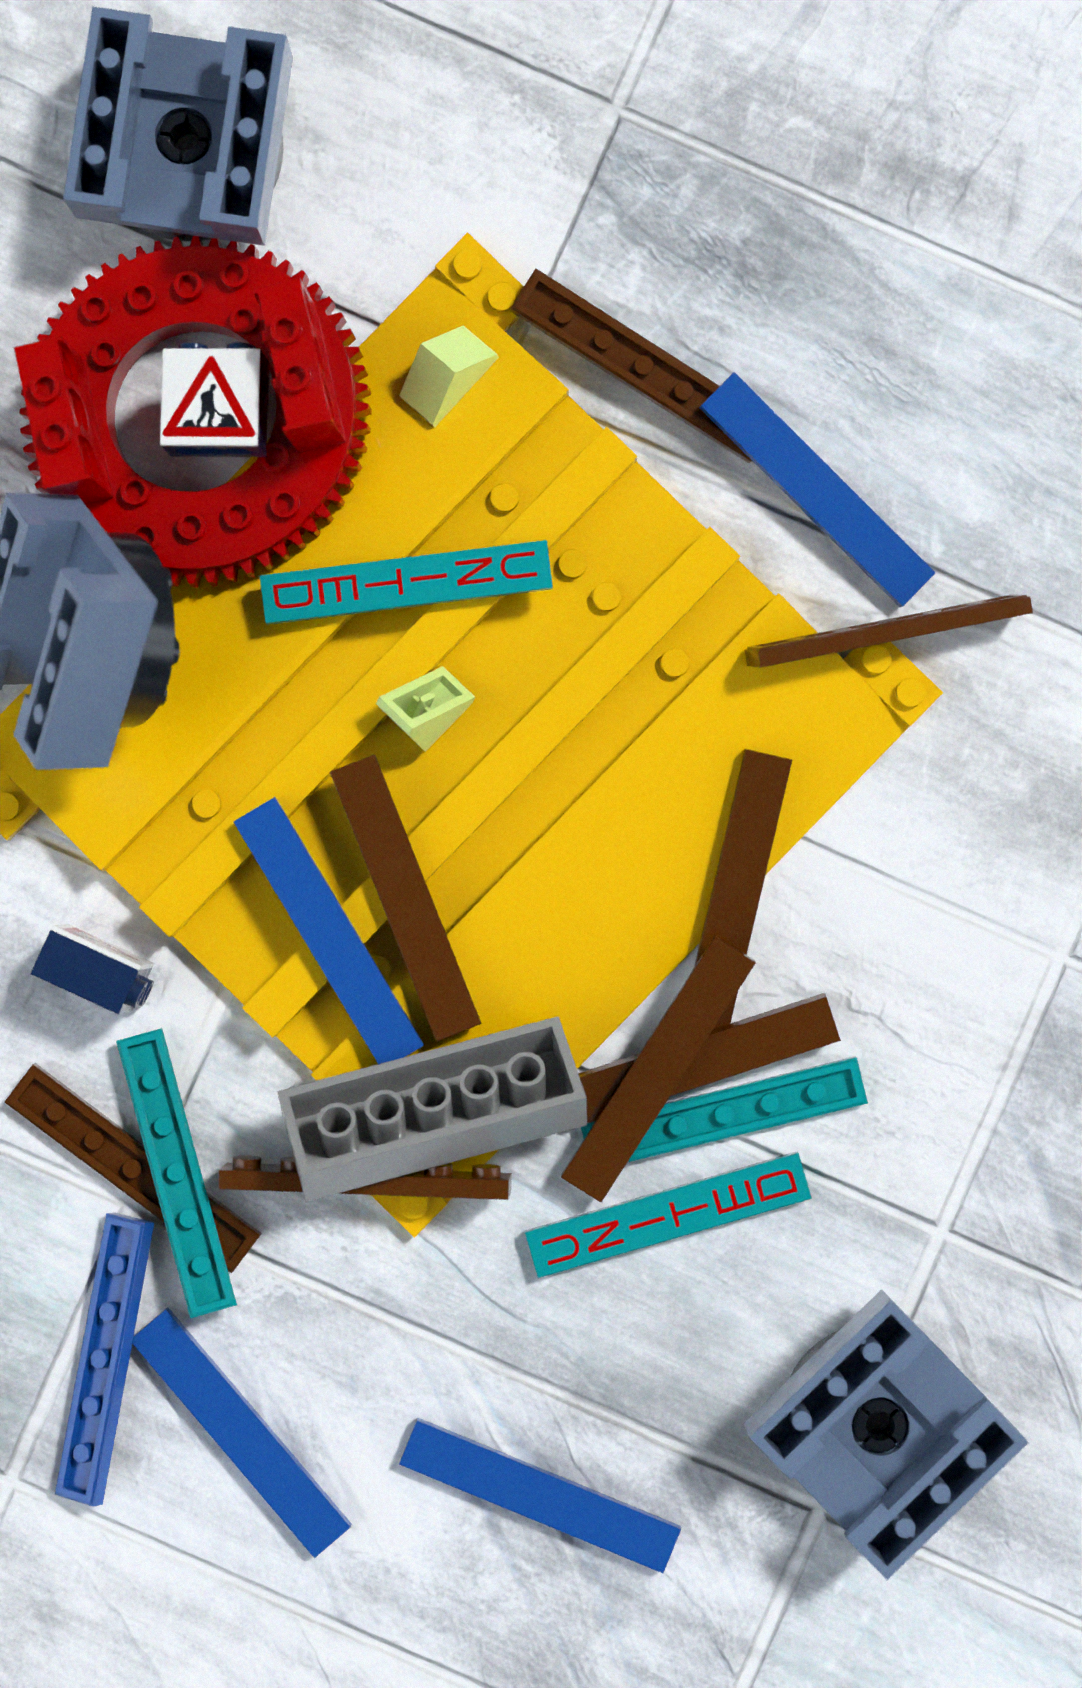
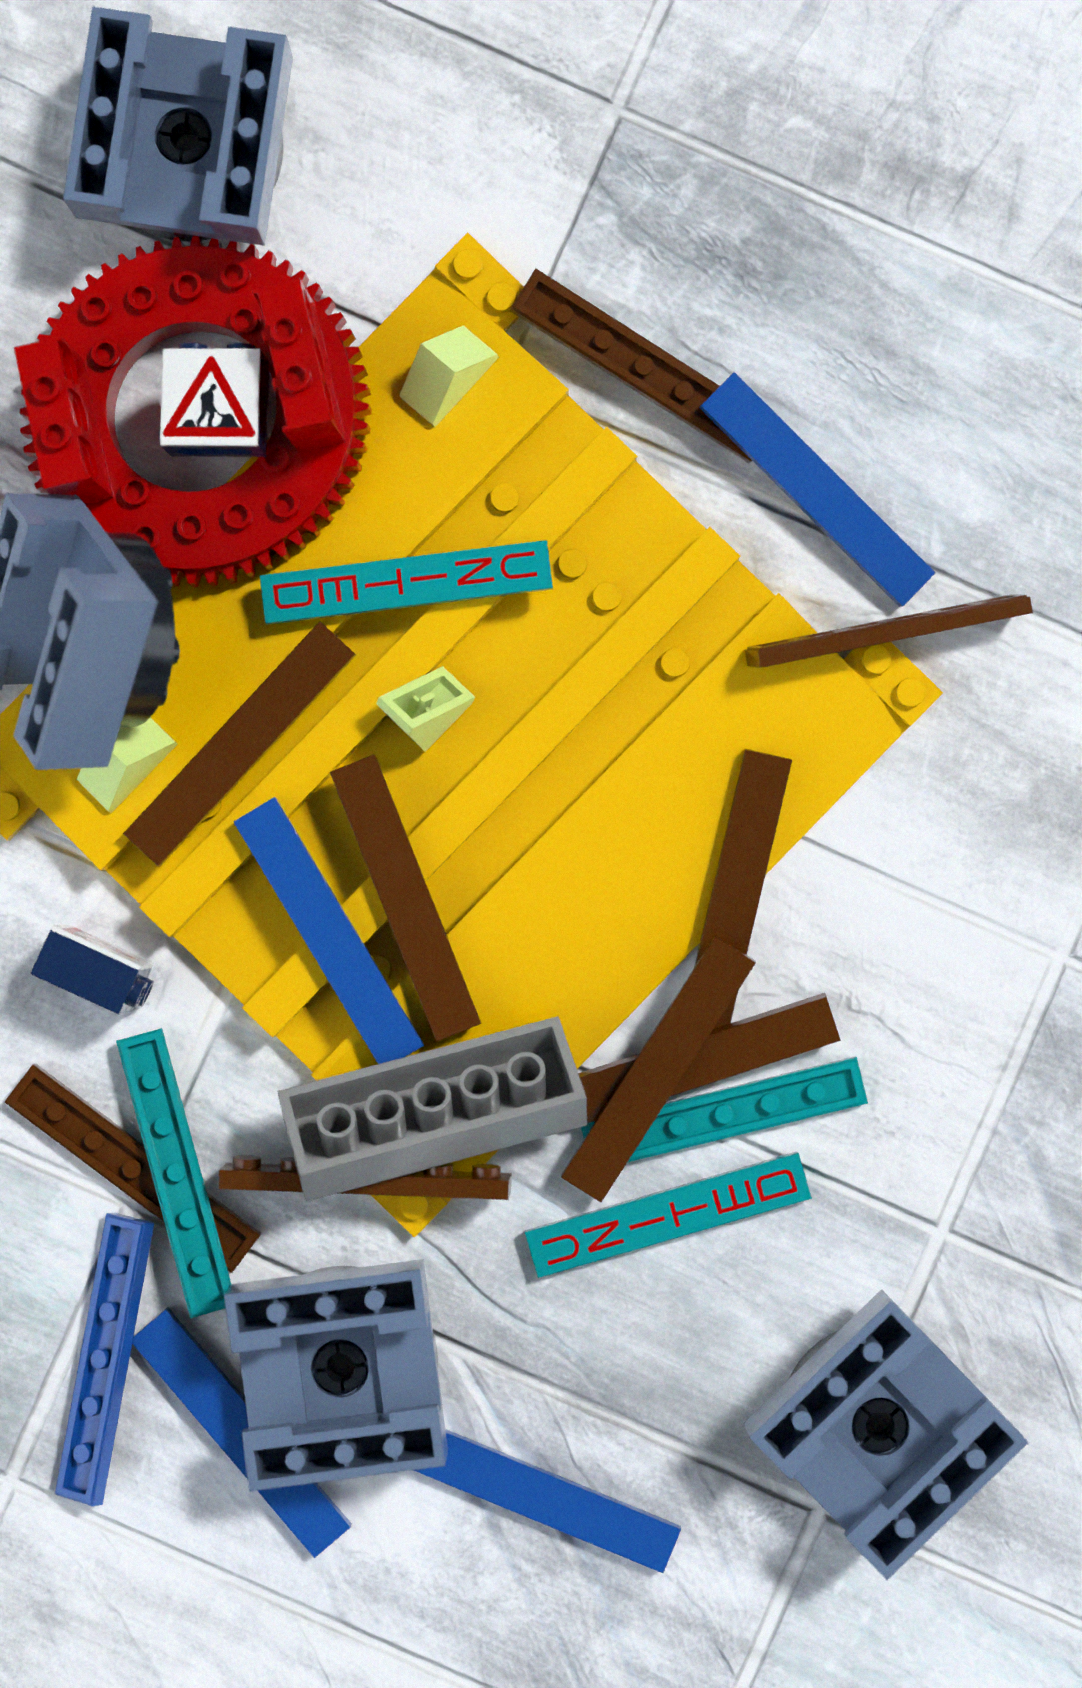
(132, 760): none -> yellowish green slope
(239, 744): none -> reddish brown tile
(325, 1424): none -> sand blue piece

